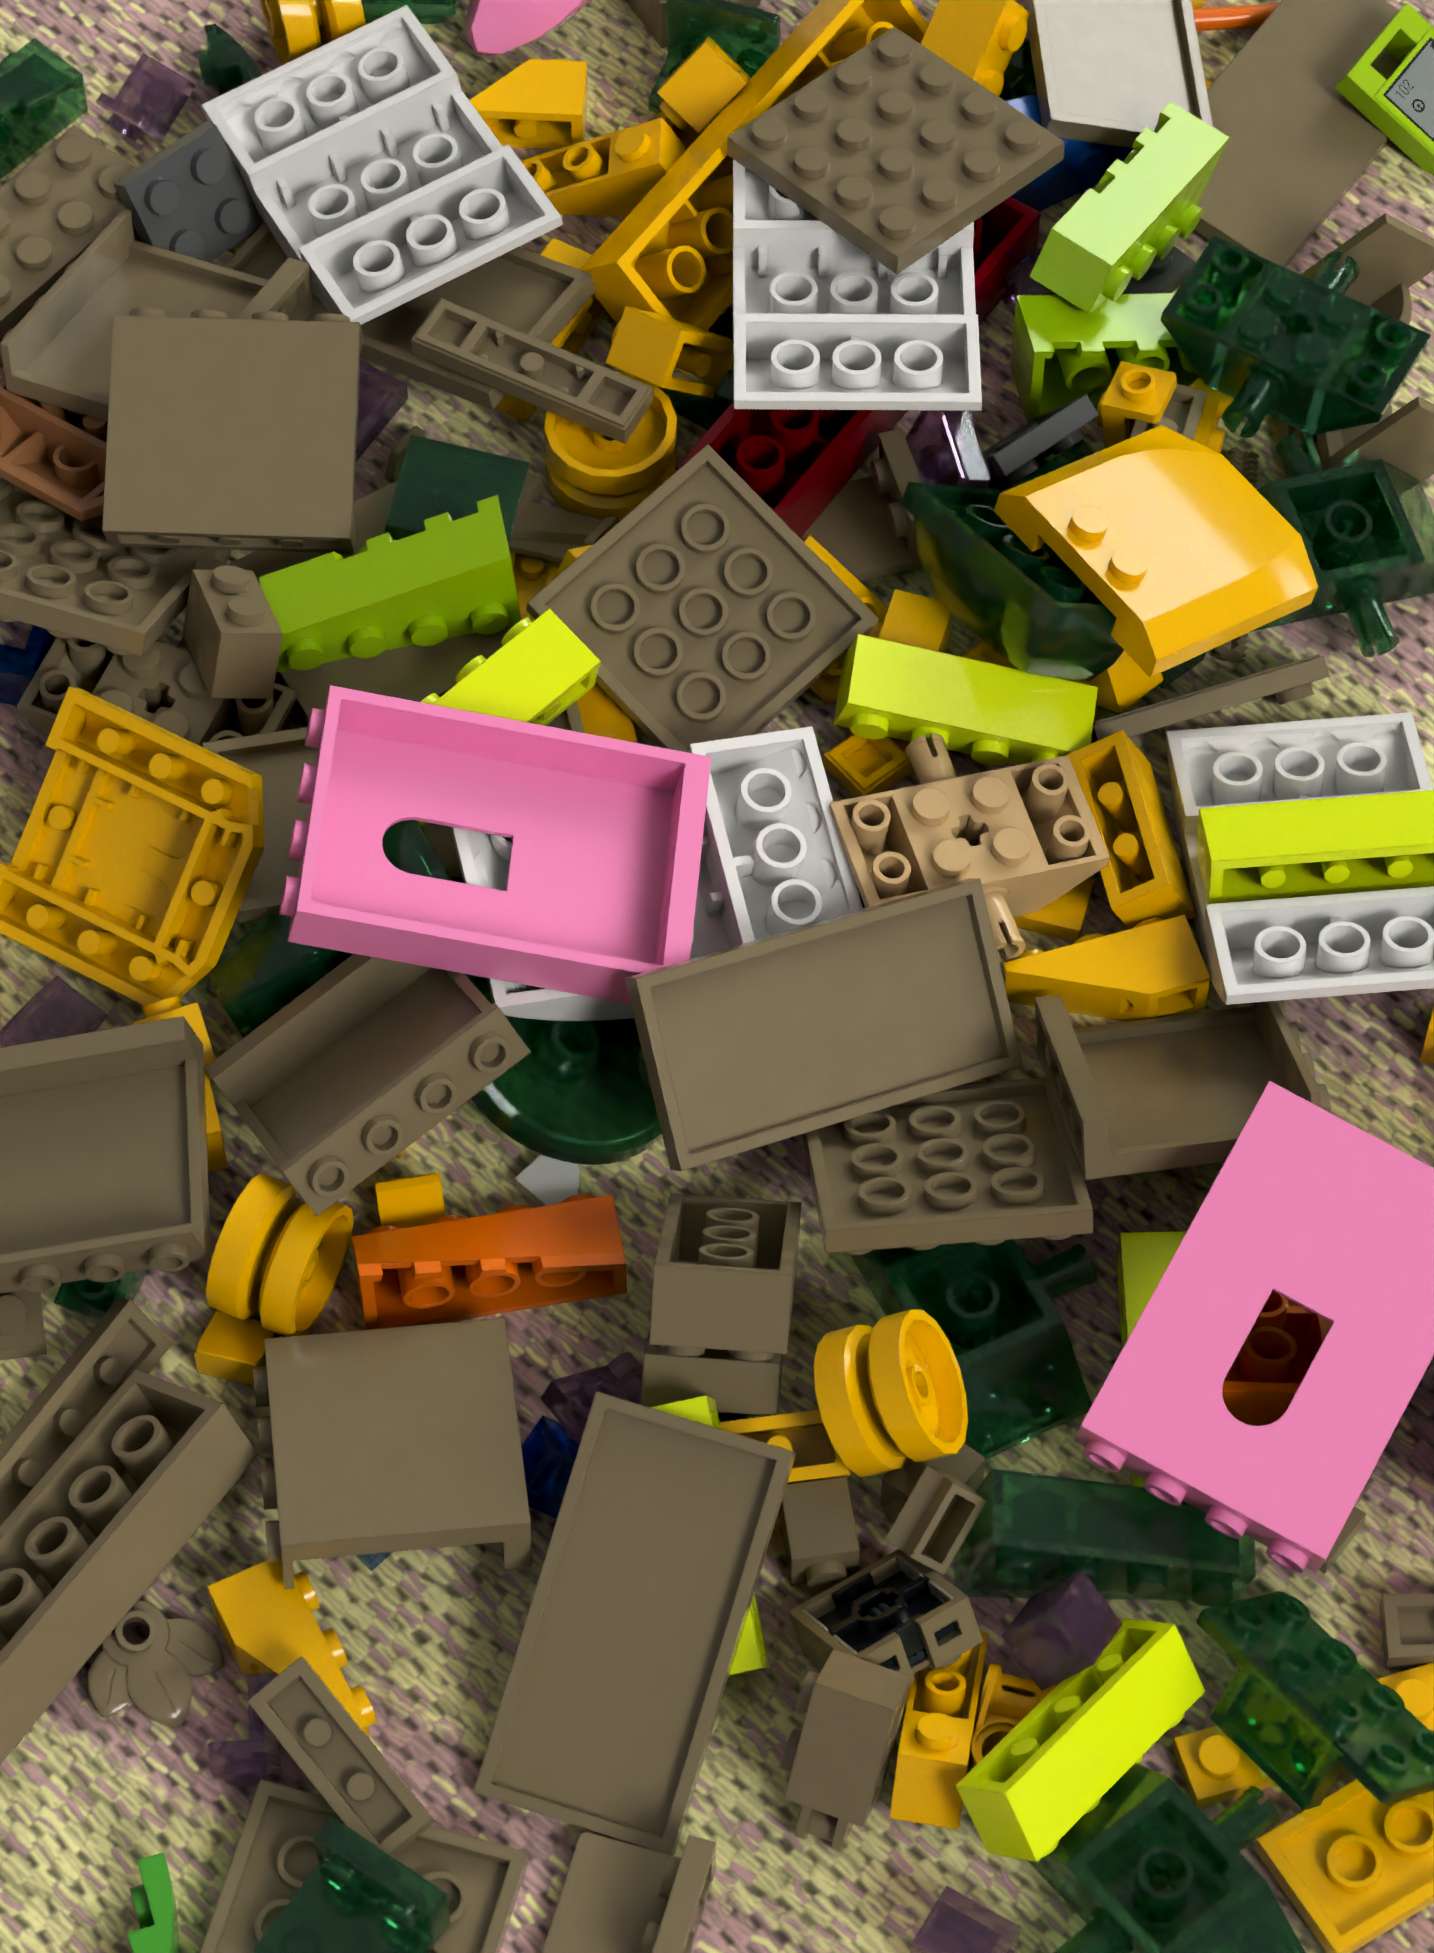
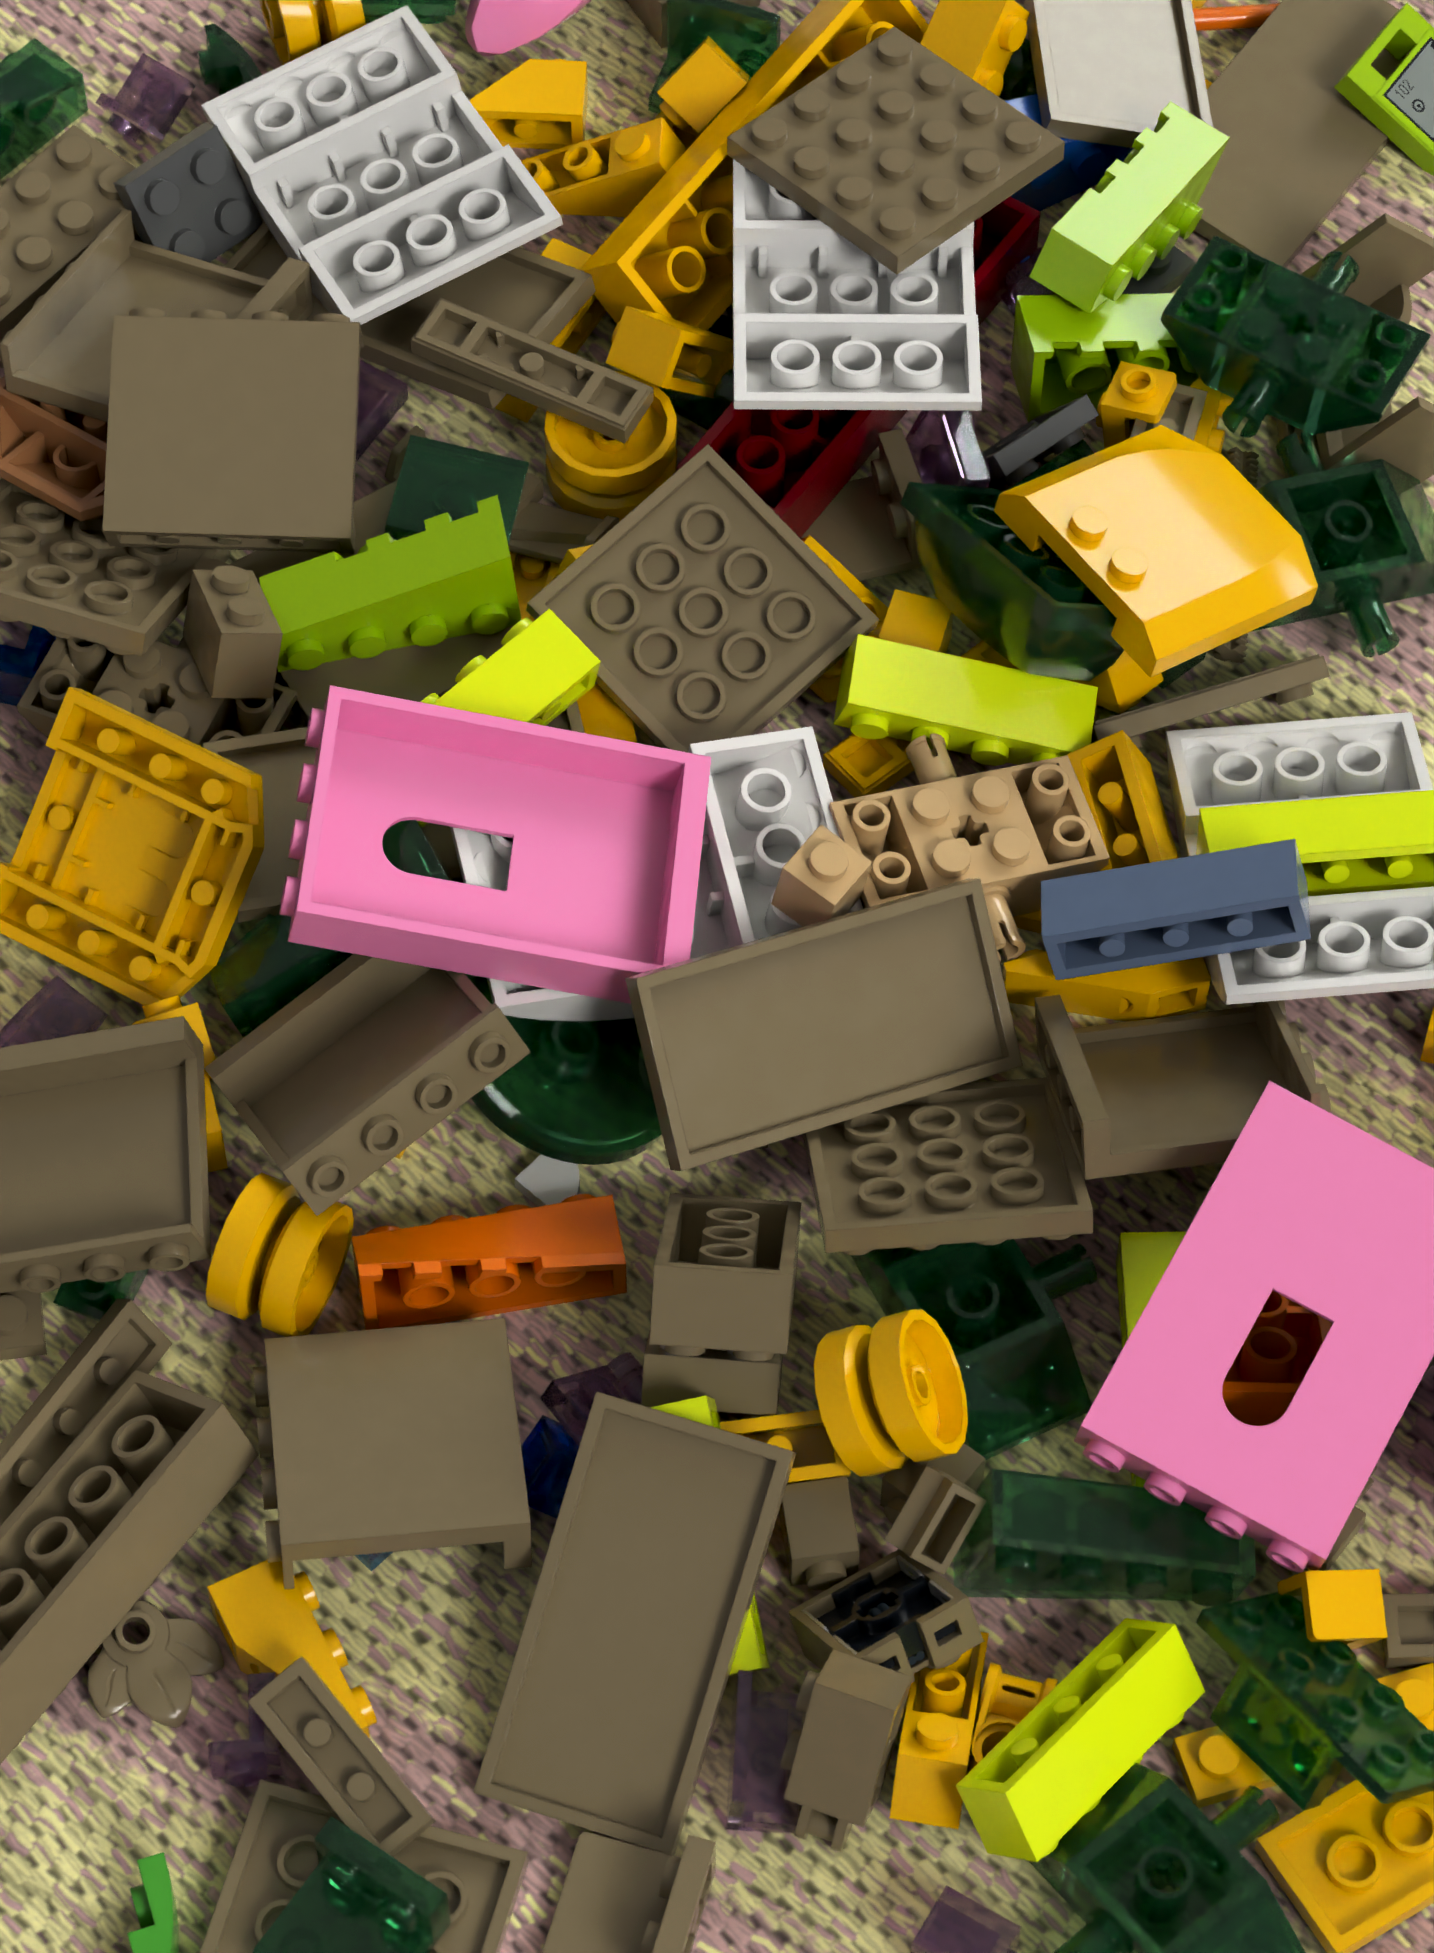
(232, 1348): yellow slope -> none
(410, 1200): yellow slope -> none
(757, 1743): none -> panel
(821, 879): none -> tan brick
(1061, 1630): brick -> none
(1175, 909): none -> sand blue brick
(1340, 1605): none -> yellow panel

